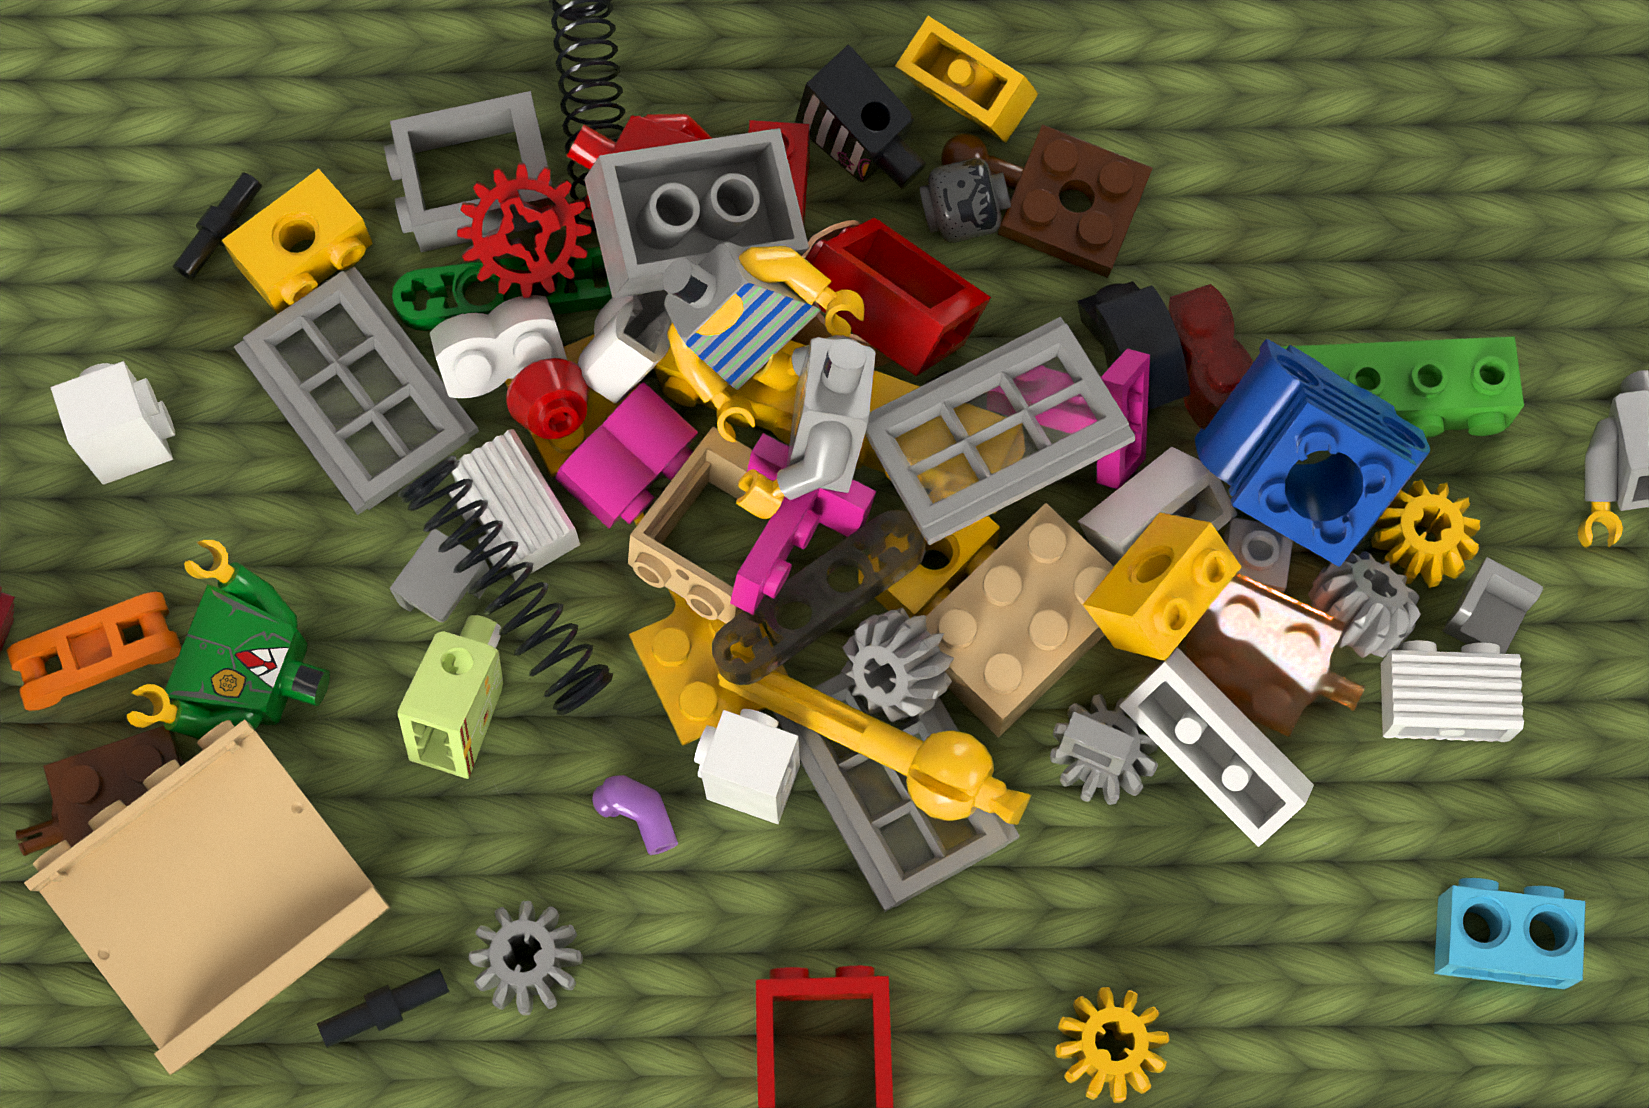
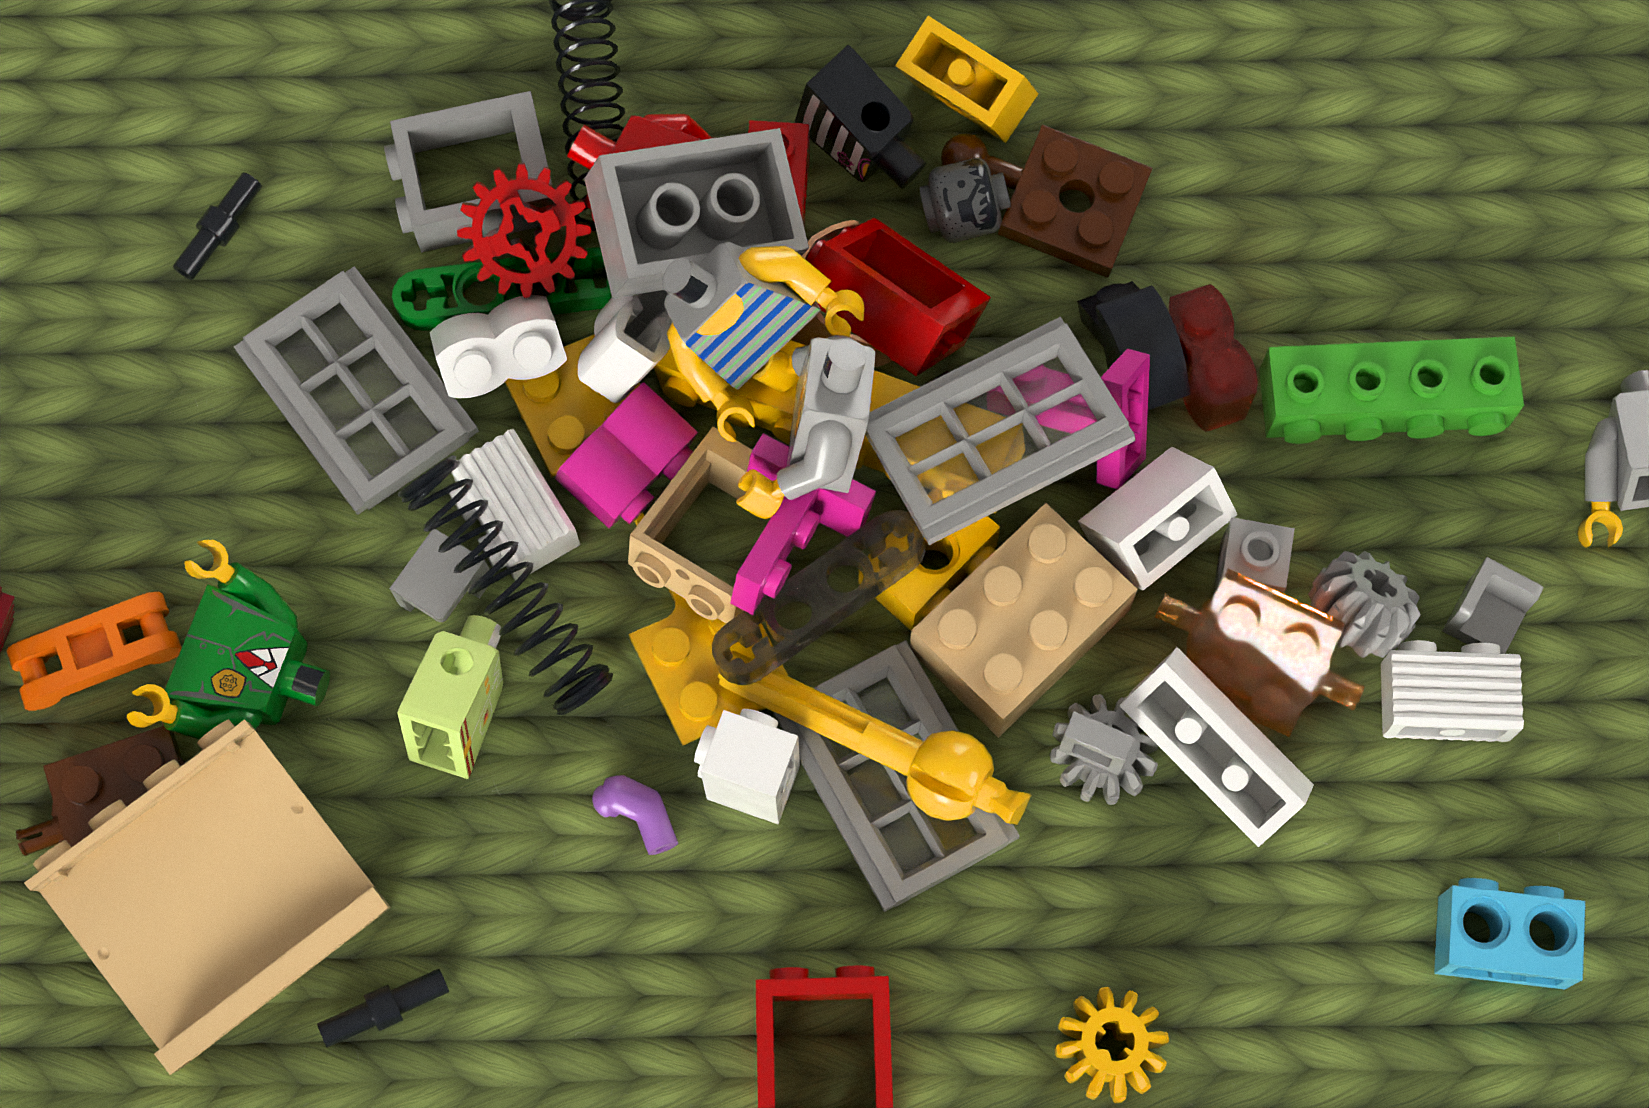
(114, 421): white brick -> none
(305, 212): yellow brick -> none
(503, 955): light grey gear -> none
(549, 398): red cone -> none
(897, 664): light grey gear -> none
(1162, 585): yellow brick -> none
(1298, 407): blue piece -> none
(1441, 518): yellow gear -> none

